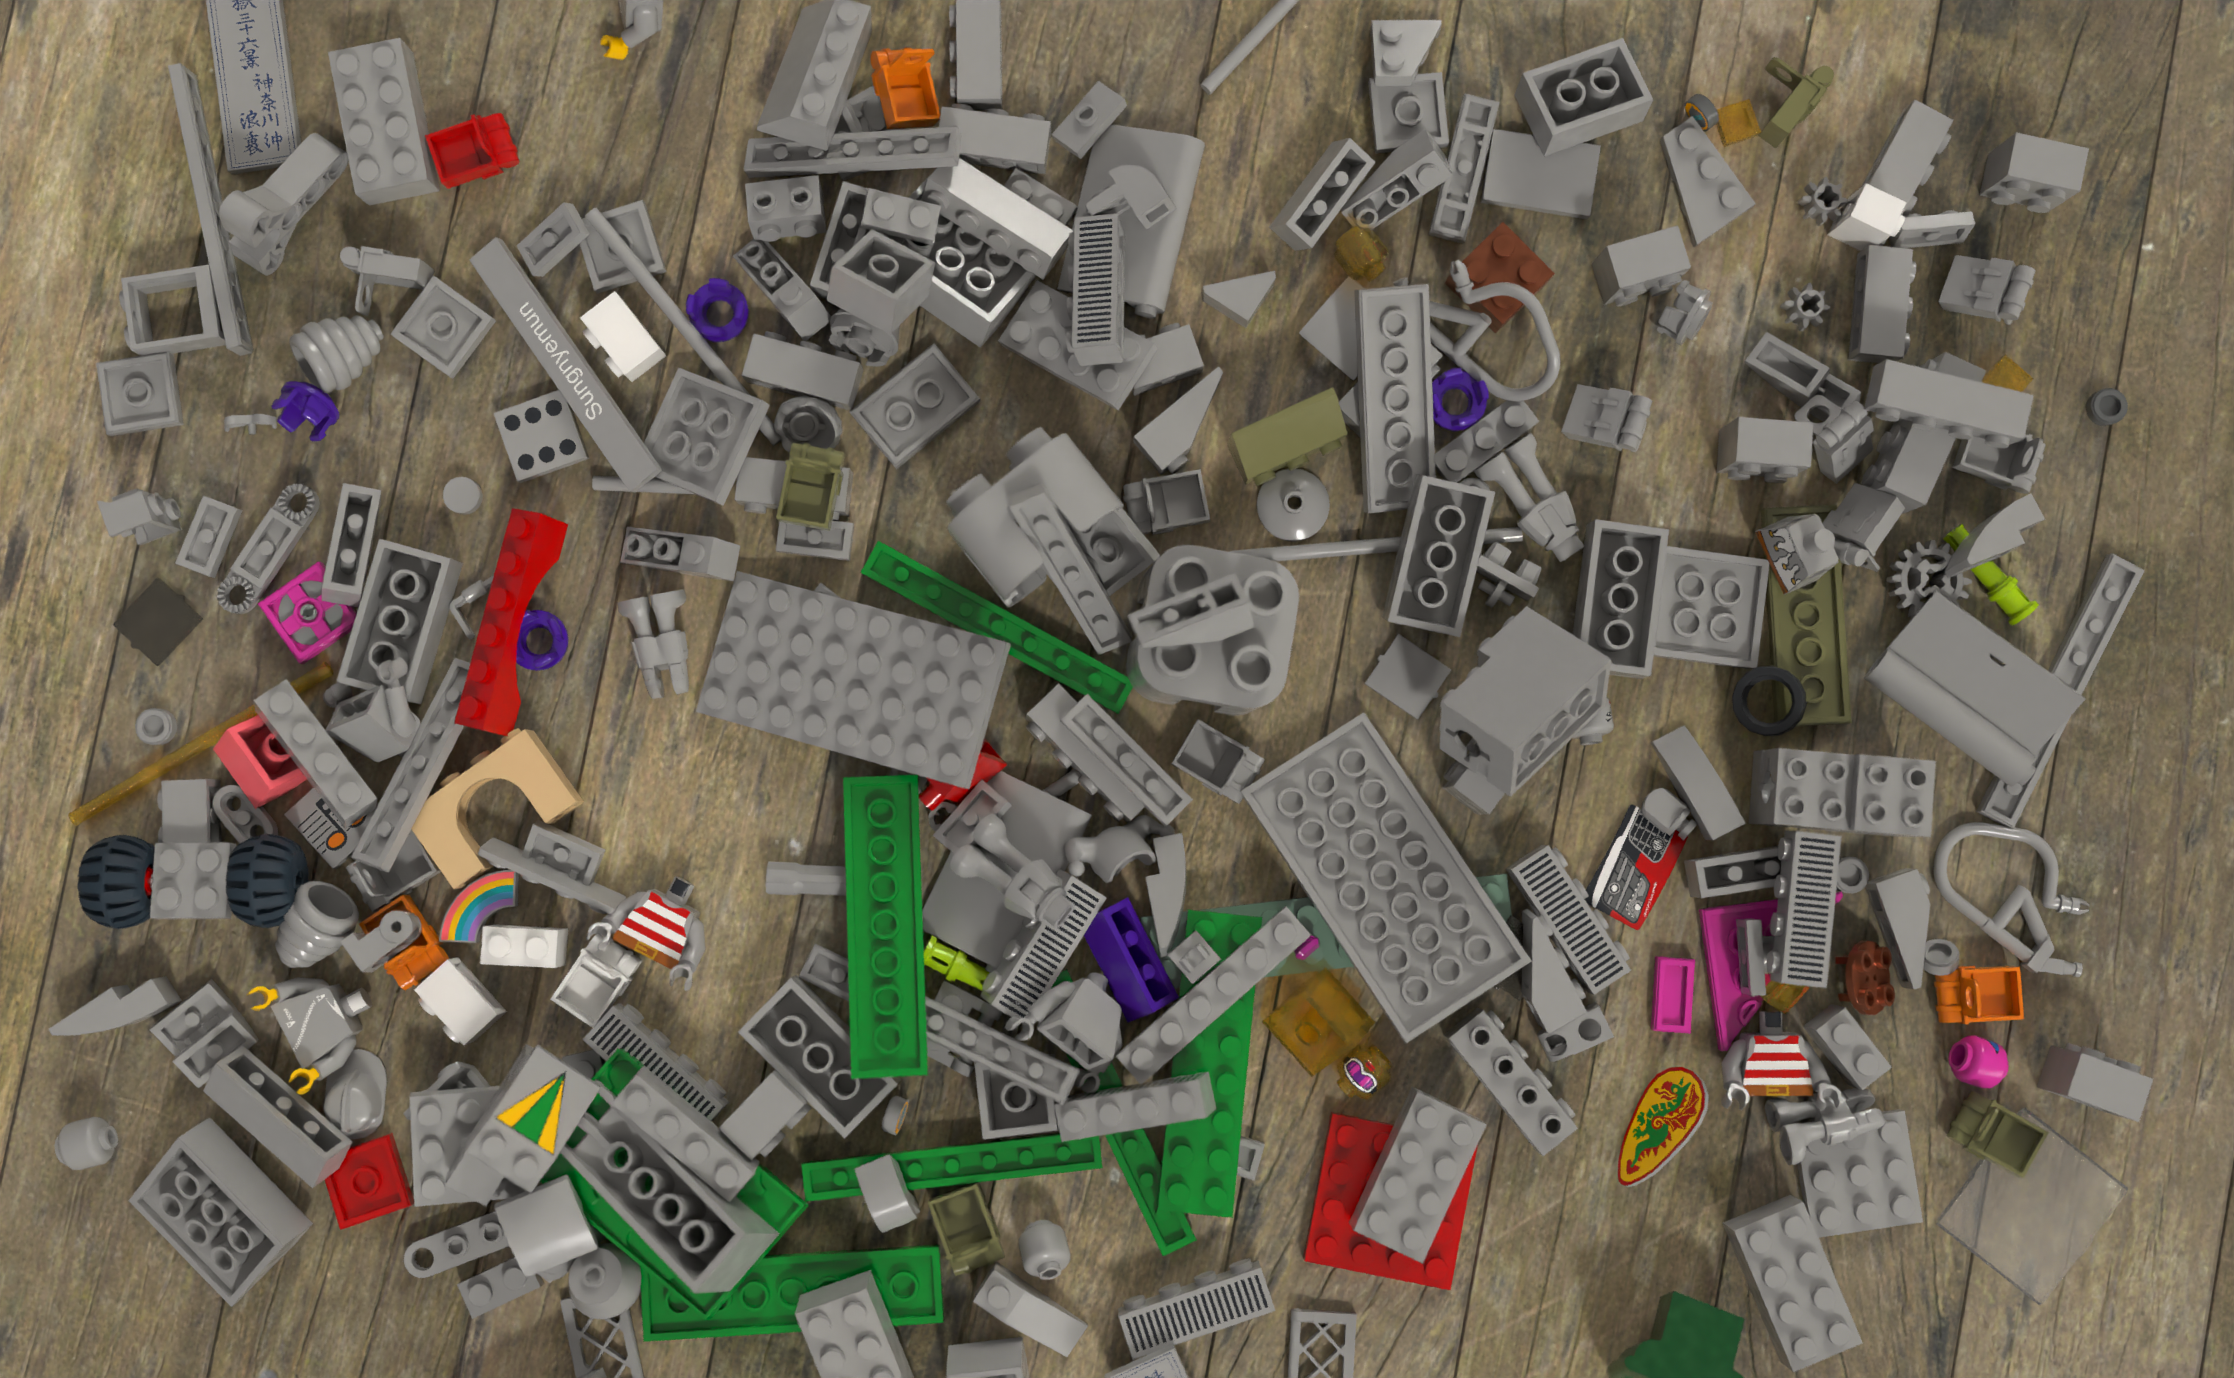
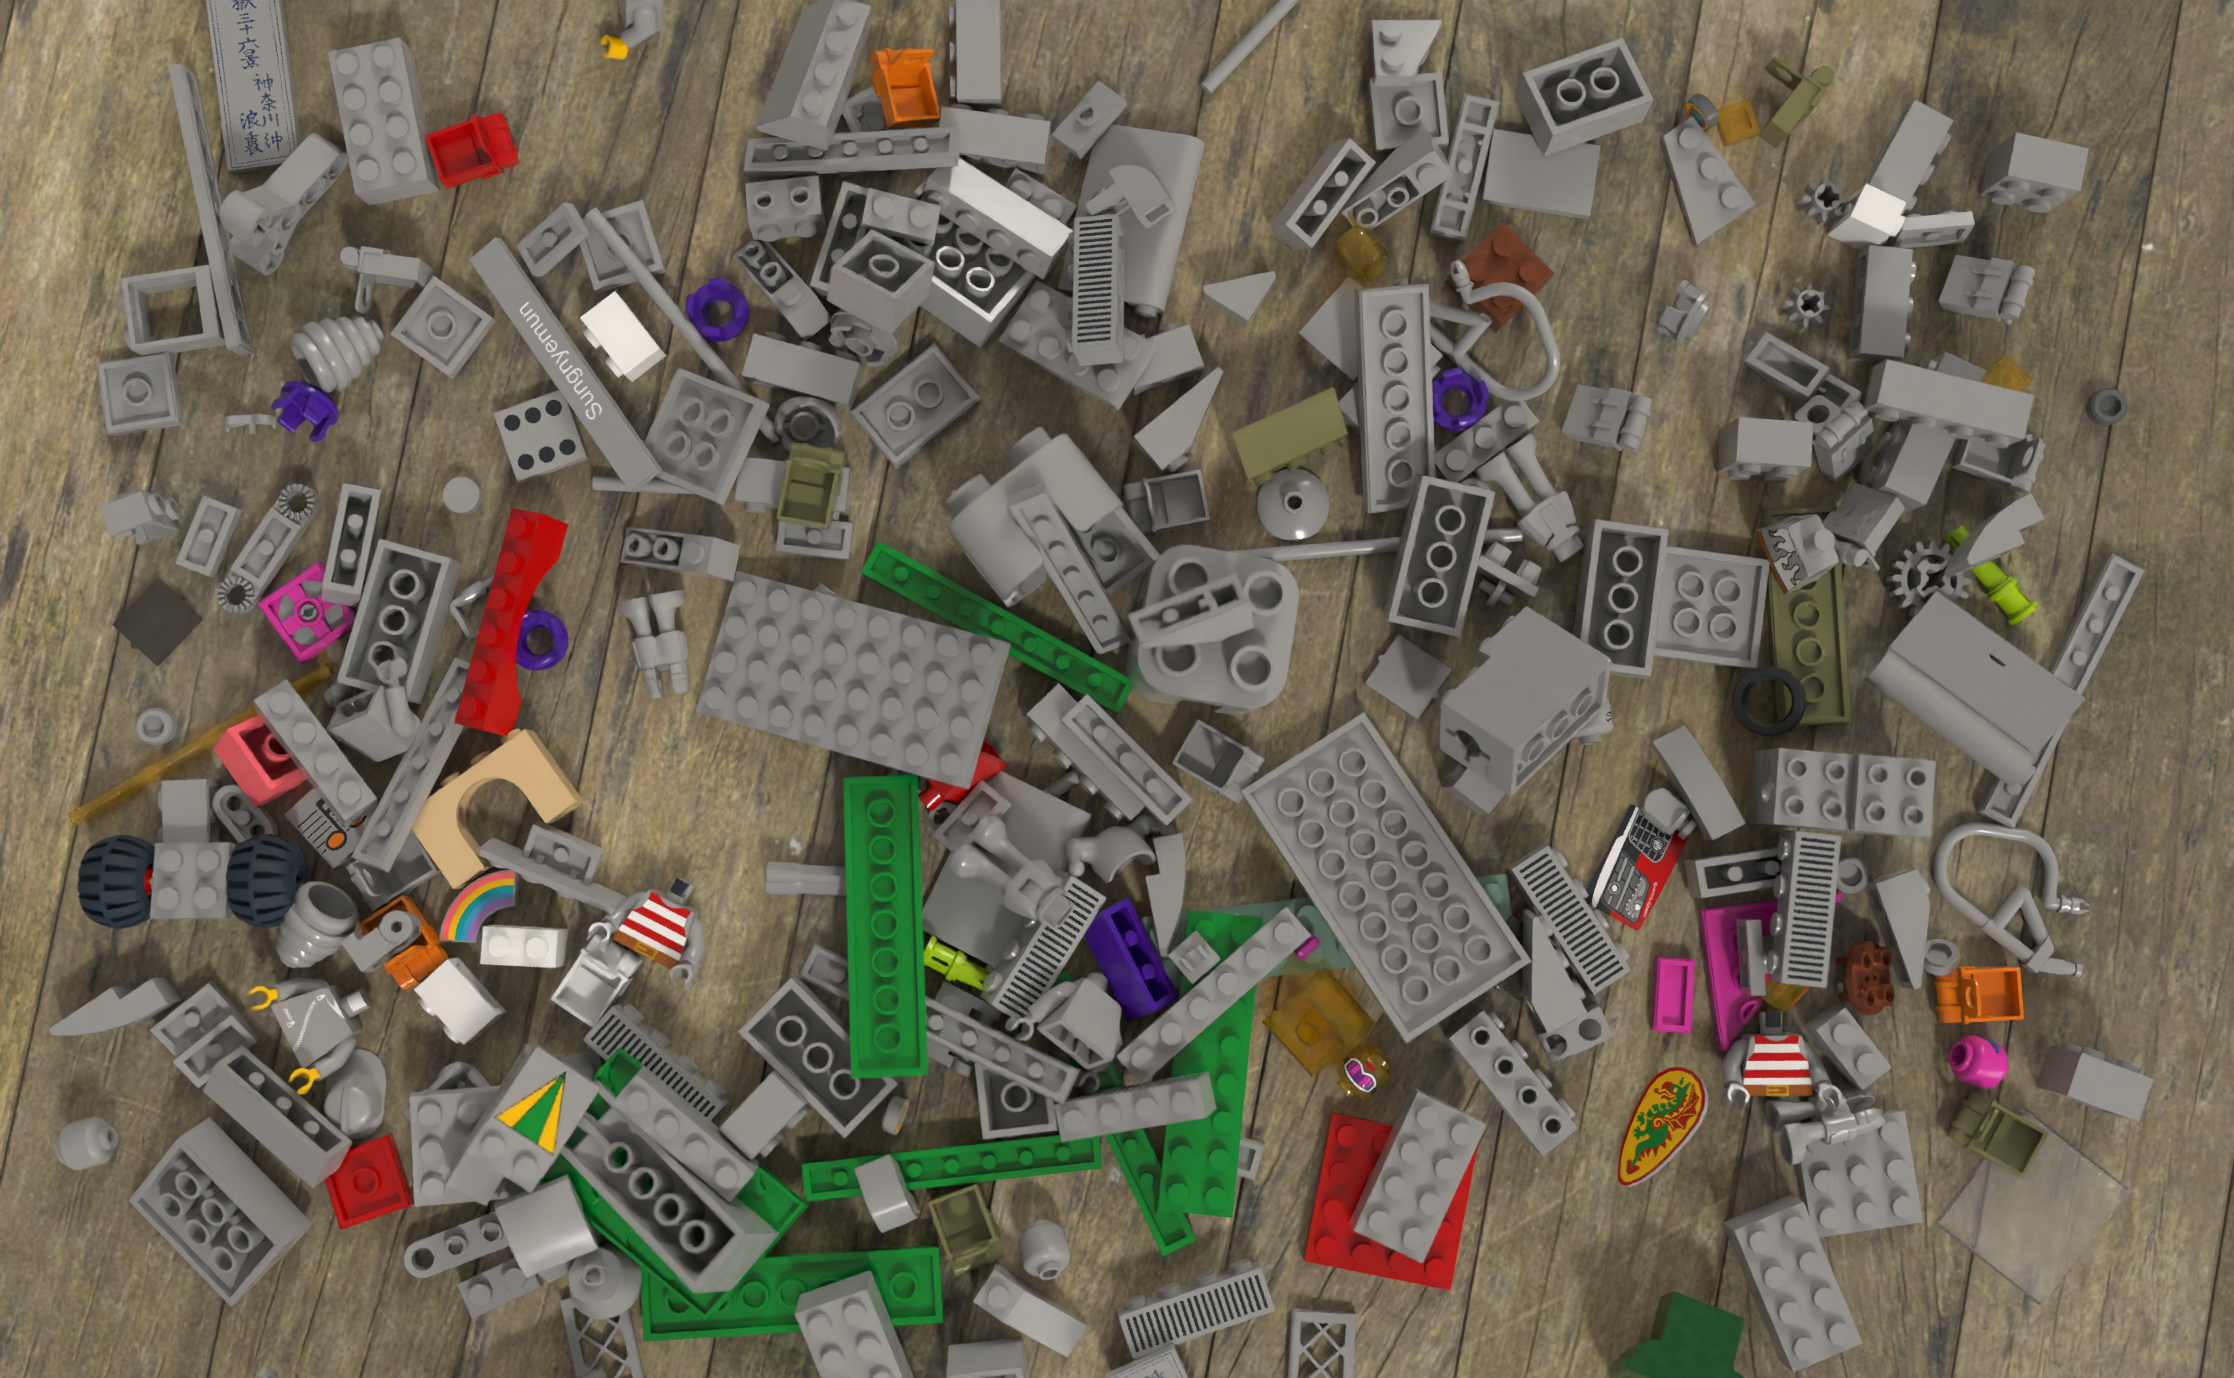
(1641, 266): light grey brick -> none

